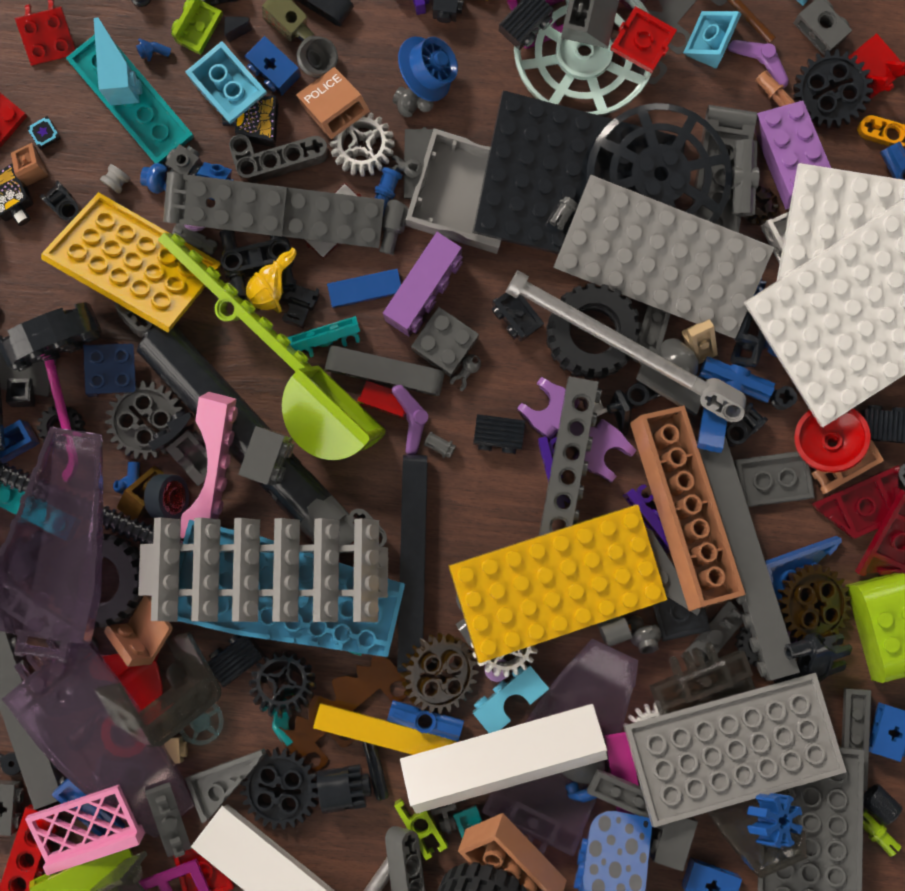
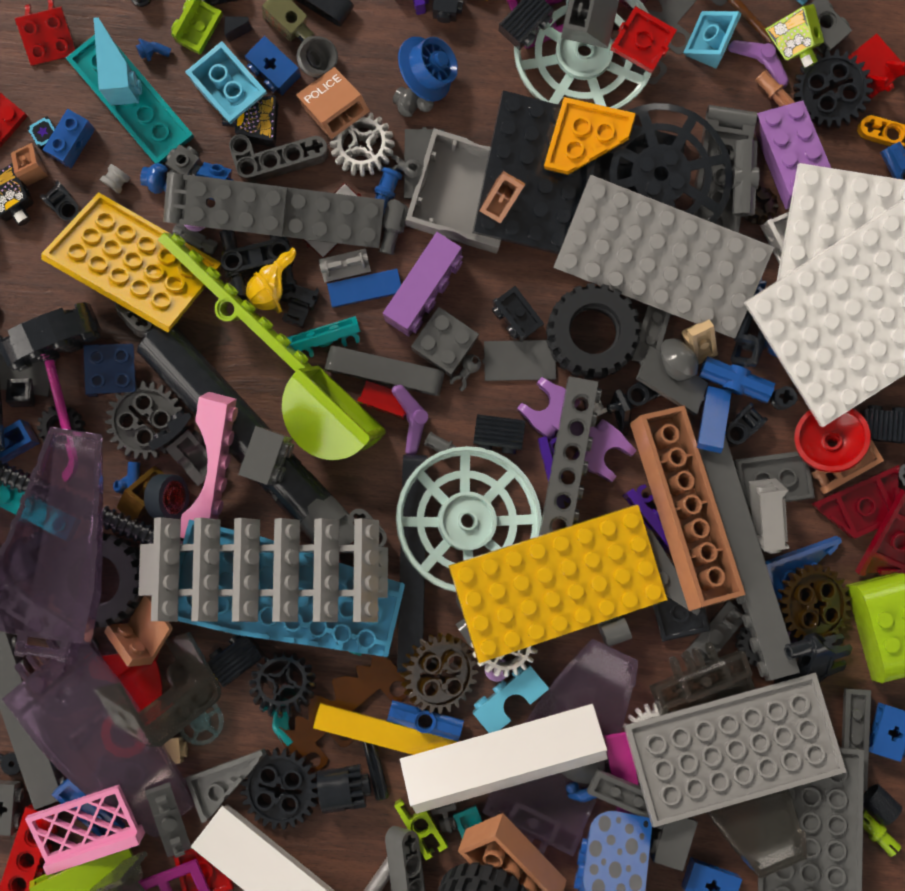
(69, 138): none -> blue brick
(344, 265): none -> light grey hinge
(461, 504): none -> light aqua dish
(502, 196): none -> nougat slope
(518, 360): none -> dark grey piece
(564, 211): dark grey pin -> none
(586, 133): none -> light orange plate
(644, 637): dark grey animal -> none
(714, 393): flat silver piece -> none
(769, 514): none -> light grey window
(774, 820): blue gear -> none
(798, 35): none -> torso

